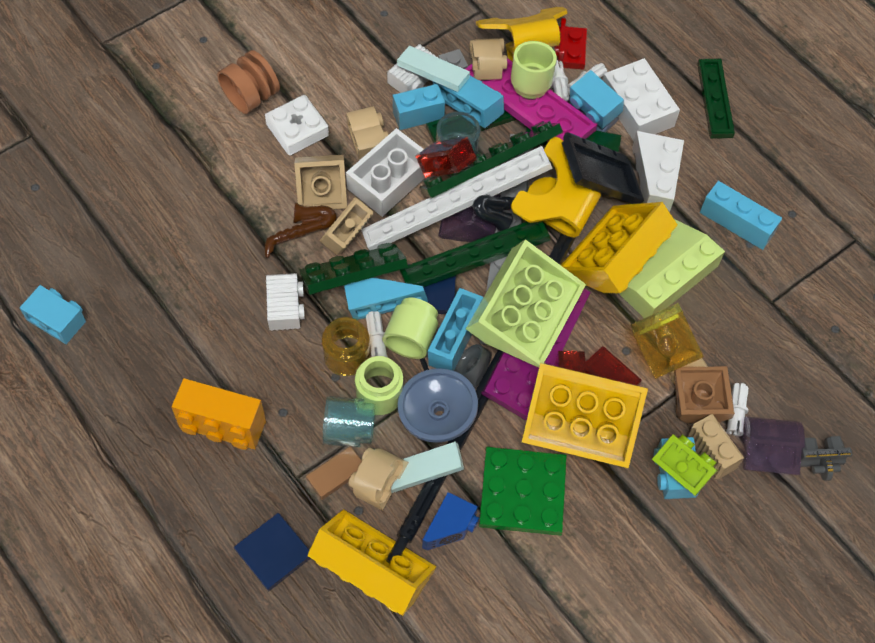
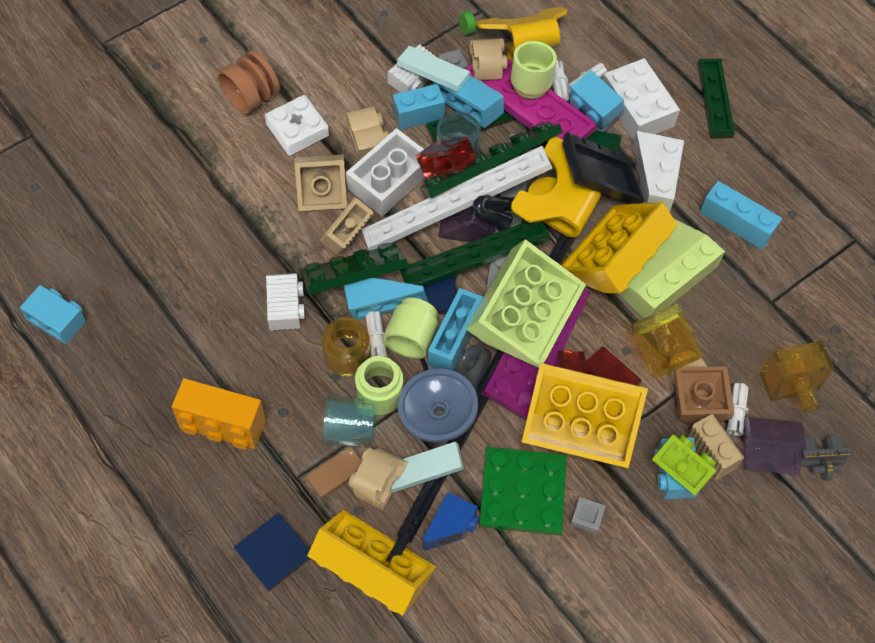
(312, 218): reddish brown piece -> none
(467, 23): none -> bright green tile
(572, 46): red bracket -> none
(588, 515): none -> light grey plate
(797, 373): none -> clear yellow brick

